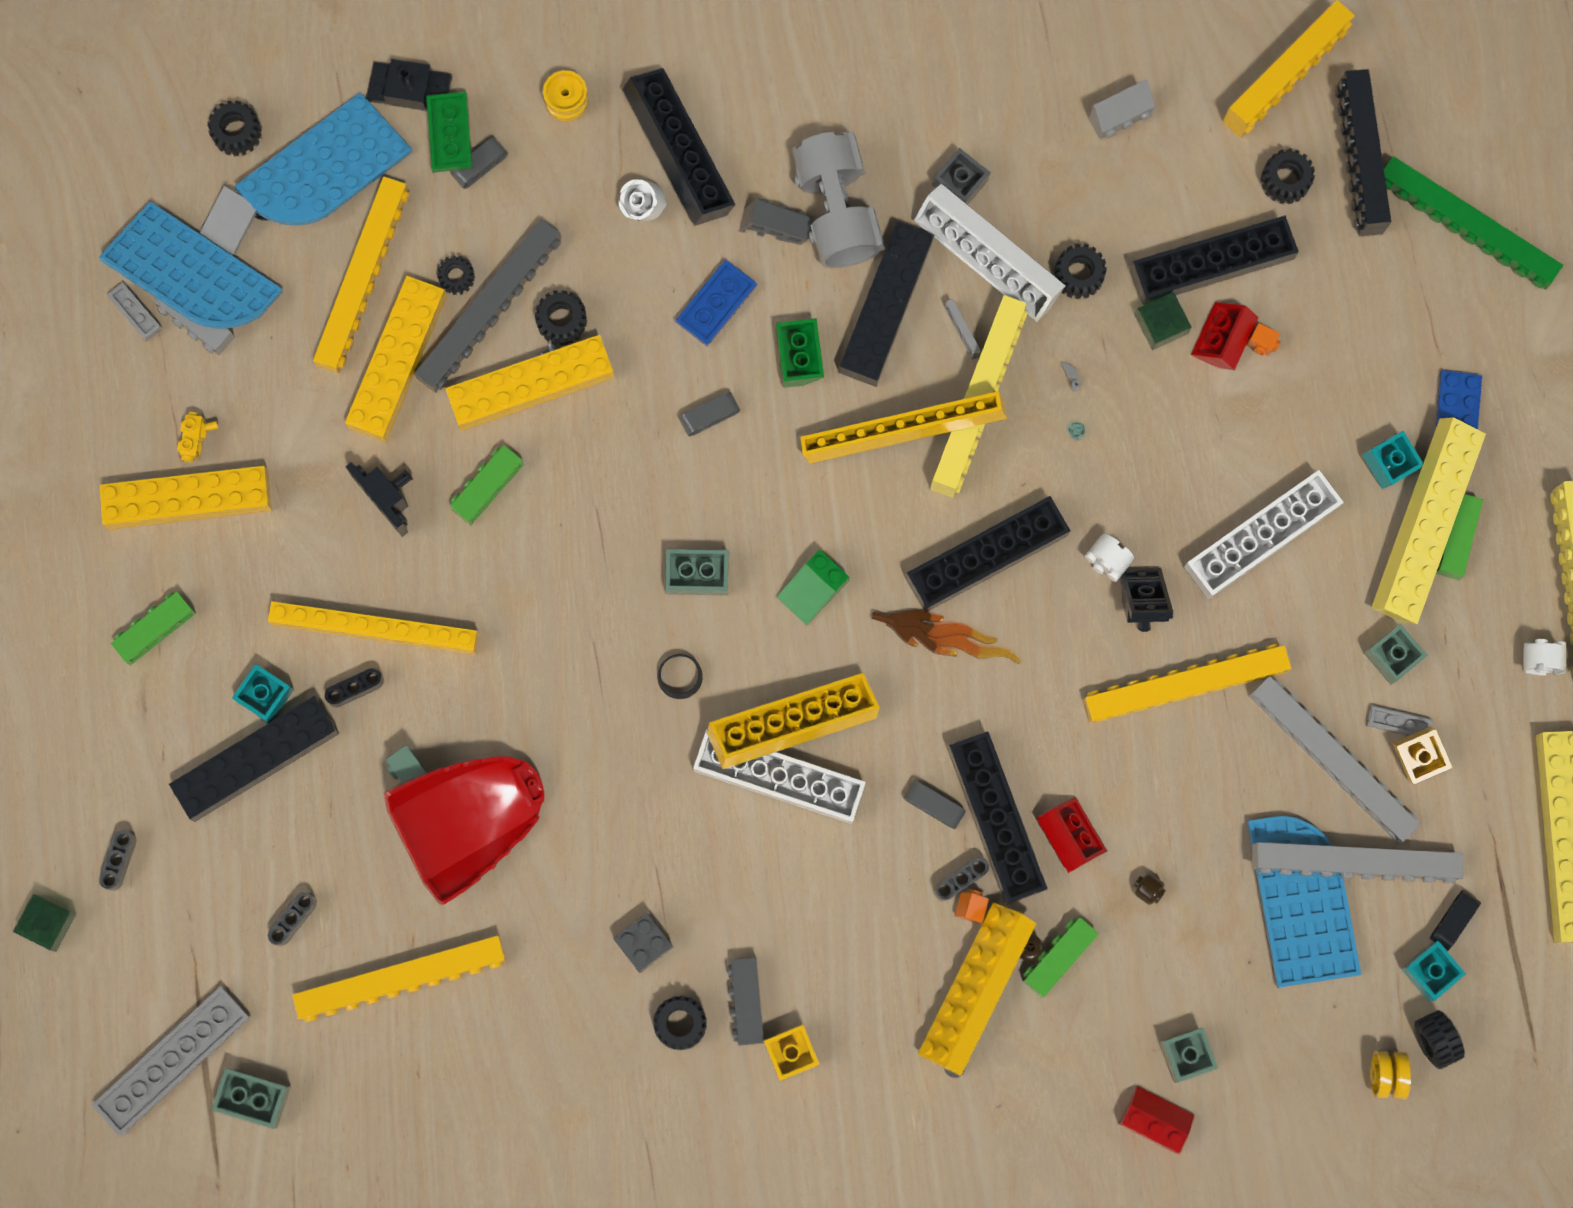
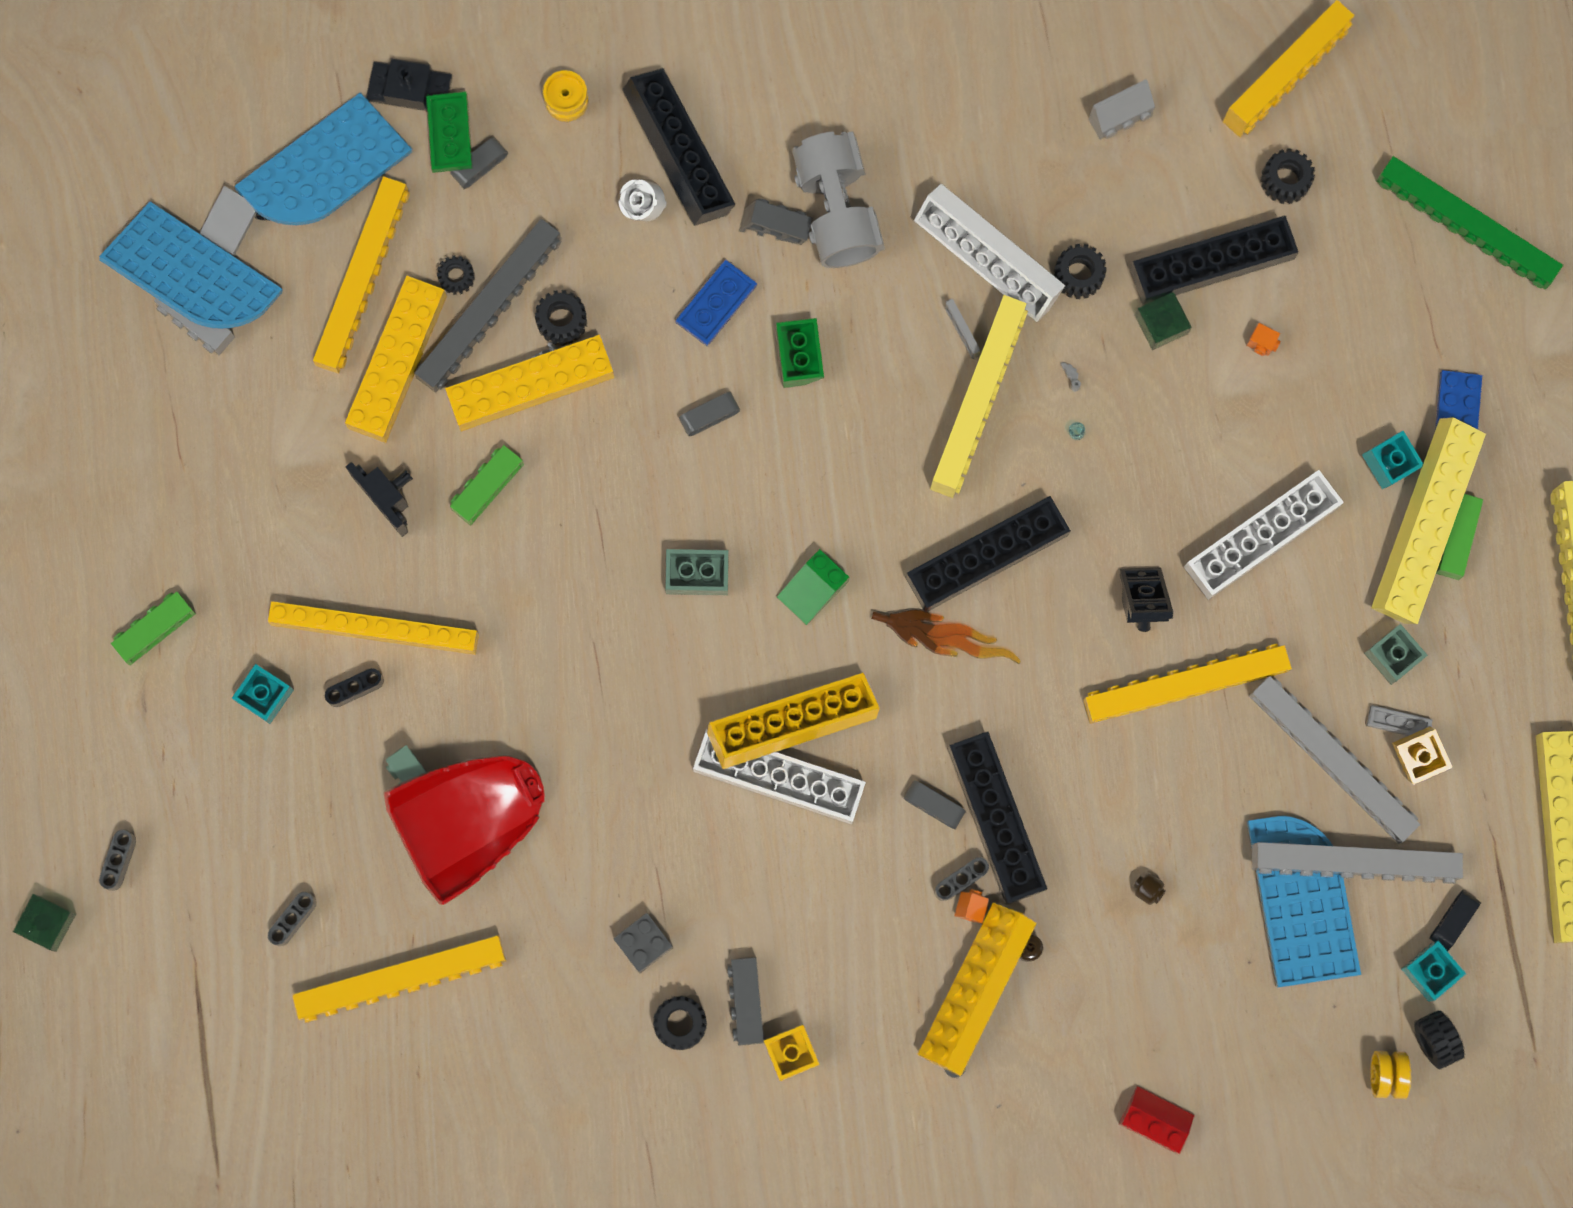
(134, 311): light grey plate -> none
(170, 1061): light grey plate -> none
(185, 497): yellow brick -> none
(194, 430): yellow brick -> none
(230, 113): black tyre -> none
(250, 1098): sand green brick -> none
(253, 759): black brick -> none
(680, 695): black tyre -> none
(886, 304): black brick -> none
(904, 427): yellow brick -> none
(962, 176): dark grey brick -> none
(1060, 957): bright green brick -> none
(1071, 834): red slope -> none
(1109, 557): white brick -> none
(1188, 1055): sand green brick -> none
(1225, 335): red slope -> none
(1363, 153): black brick -> none
(1544, 657): white brick -> none

